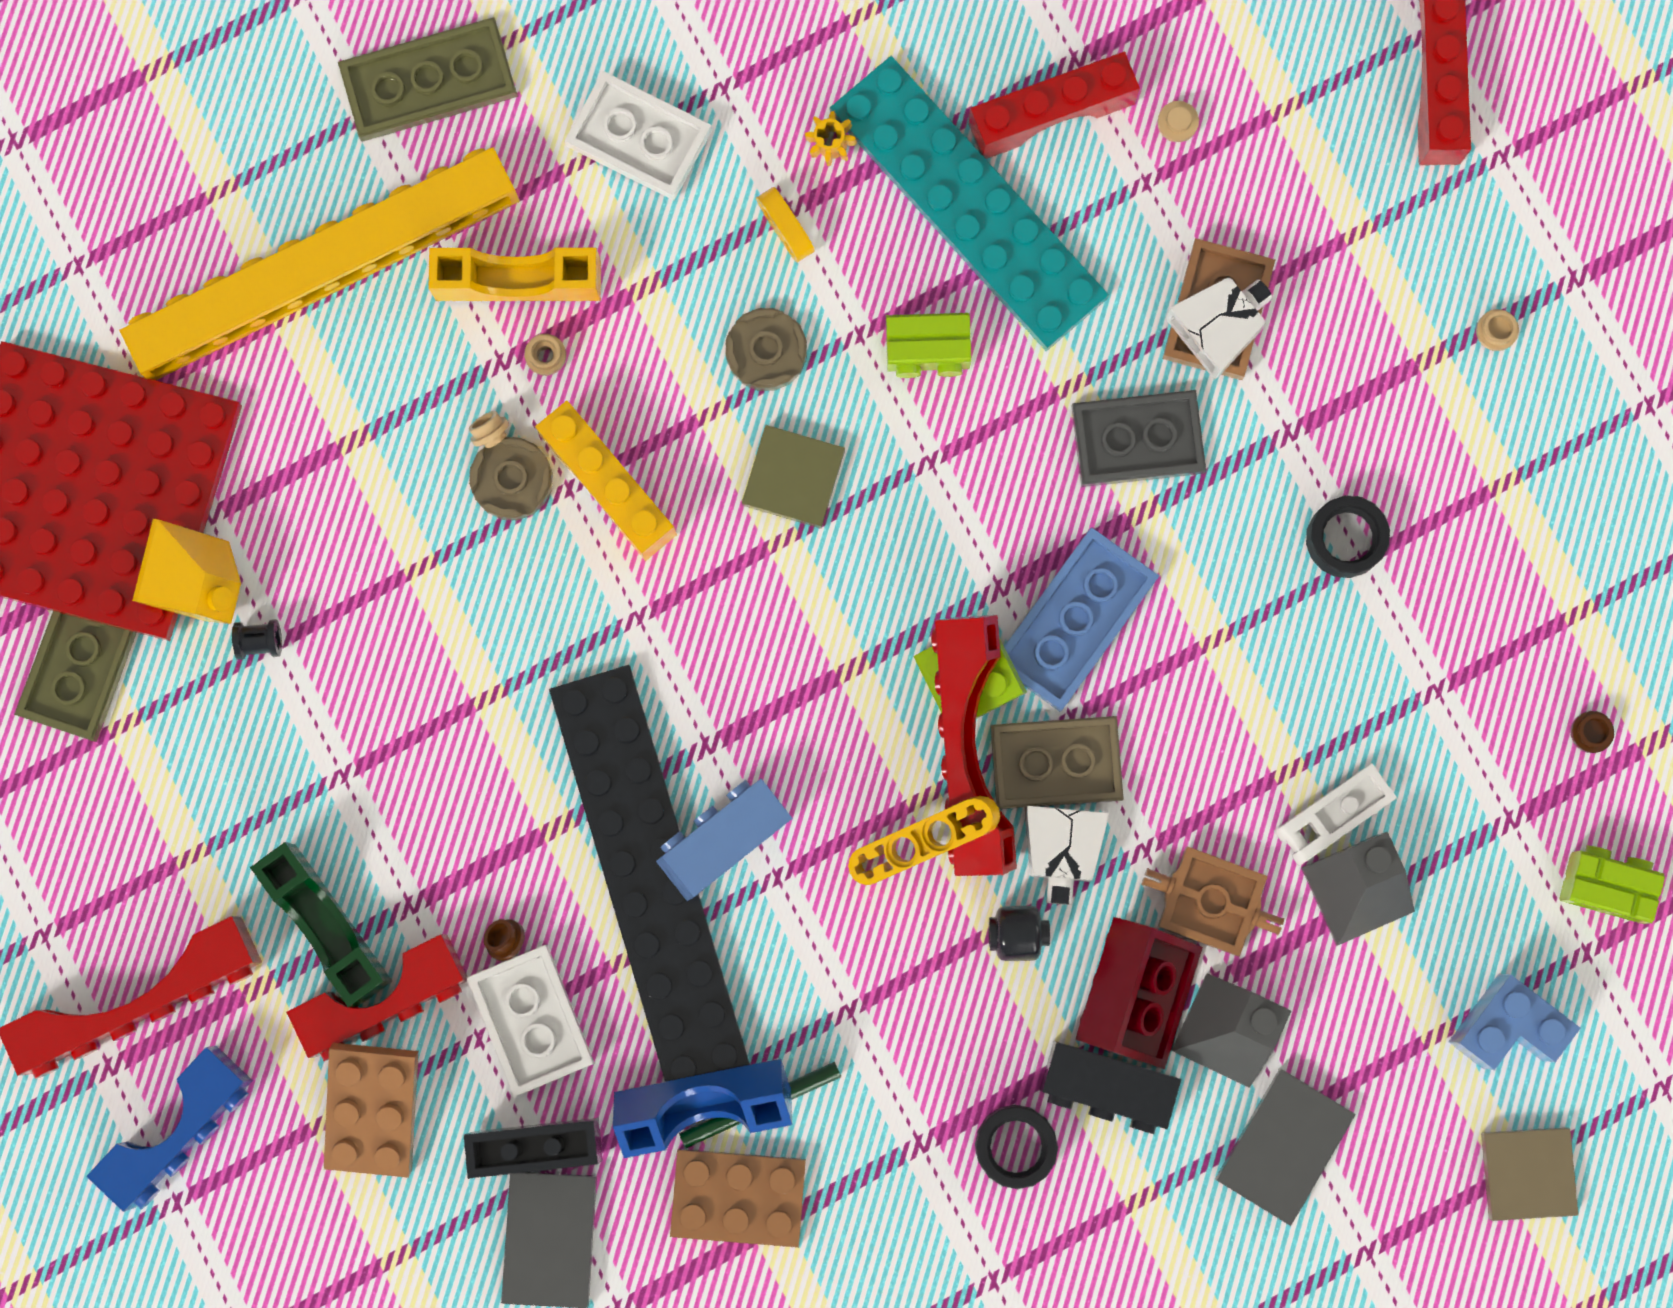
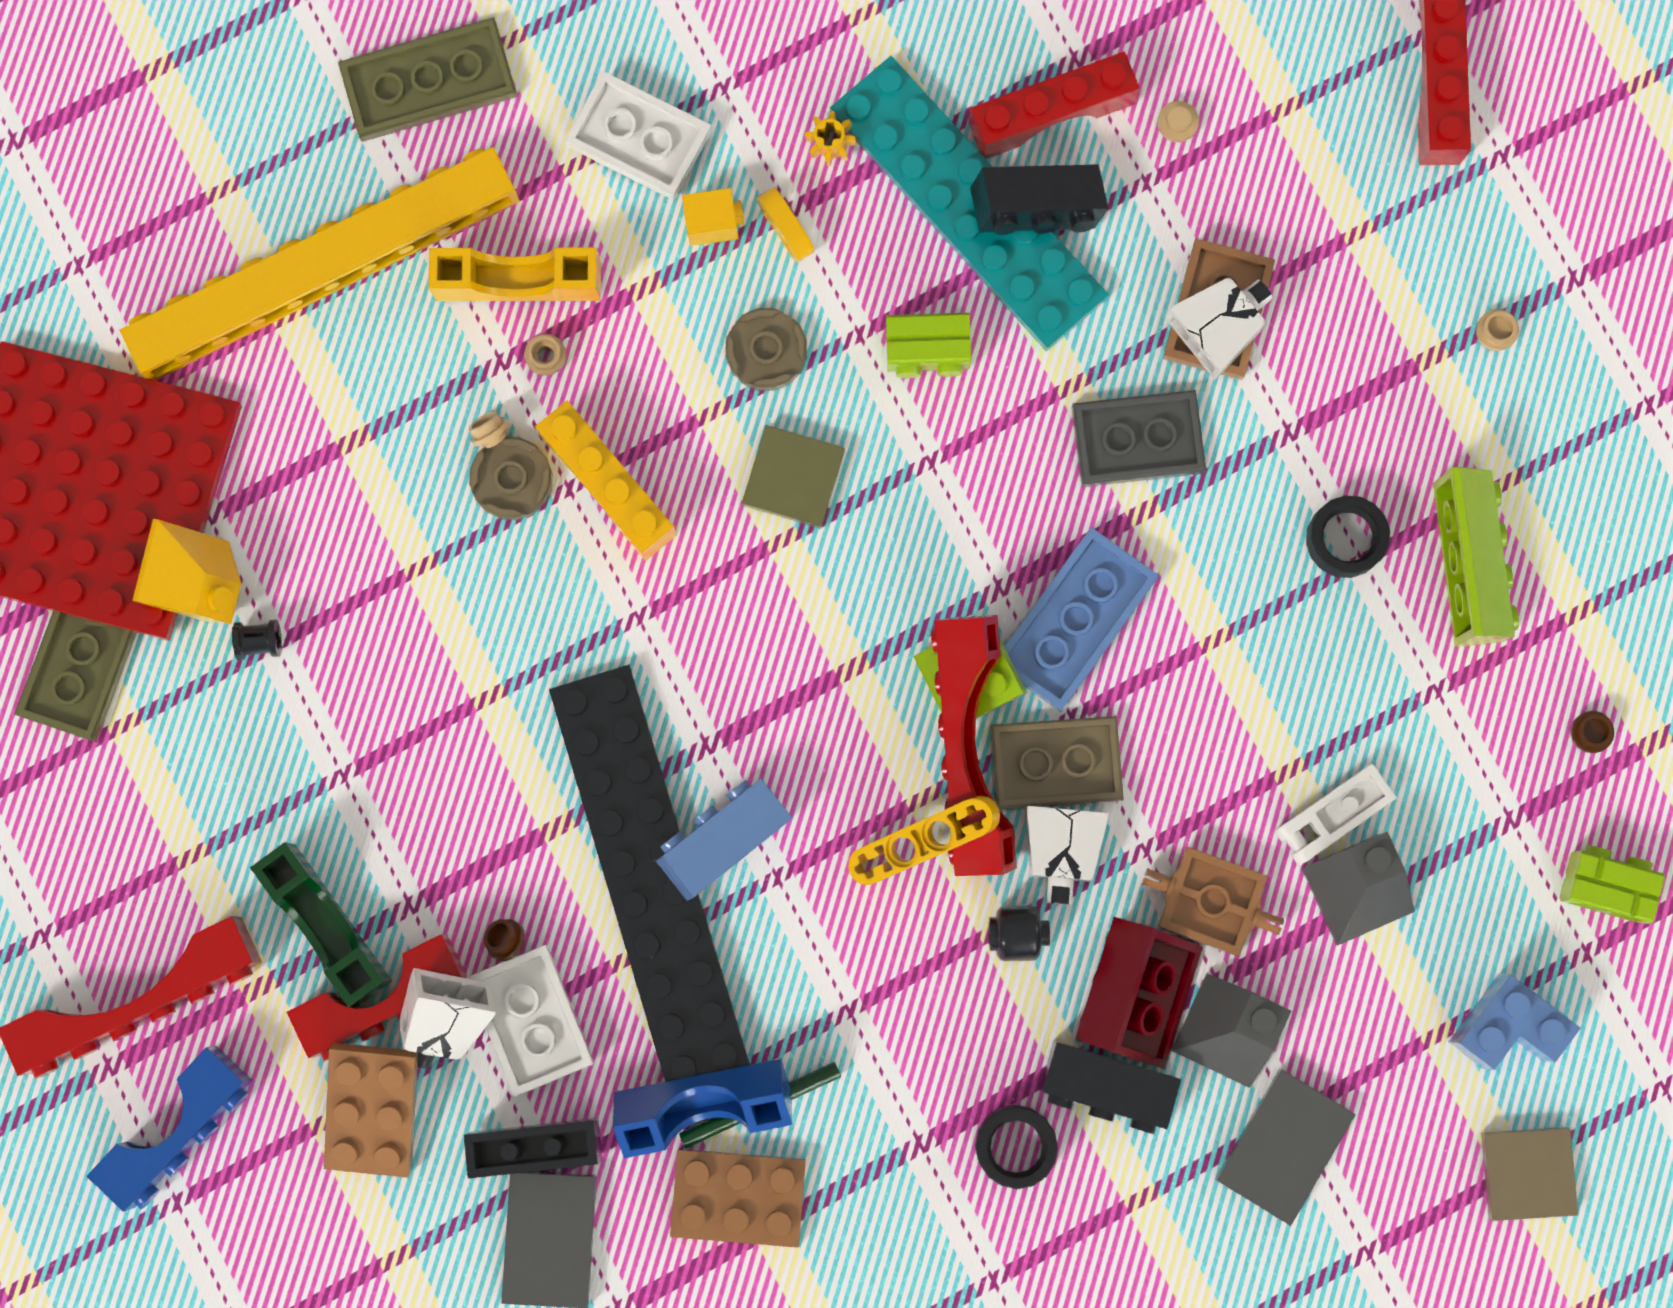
(444, 1015): none -> white torso
(712, 216): none -> yellow brick
(1038, 198): none -> black brick
(1474, 557): none -> lime slope

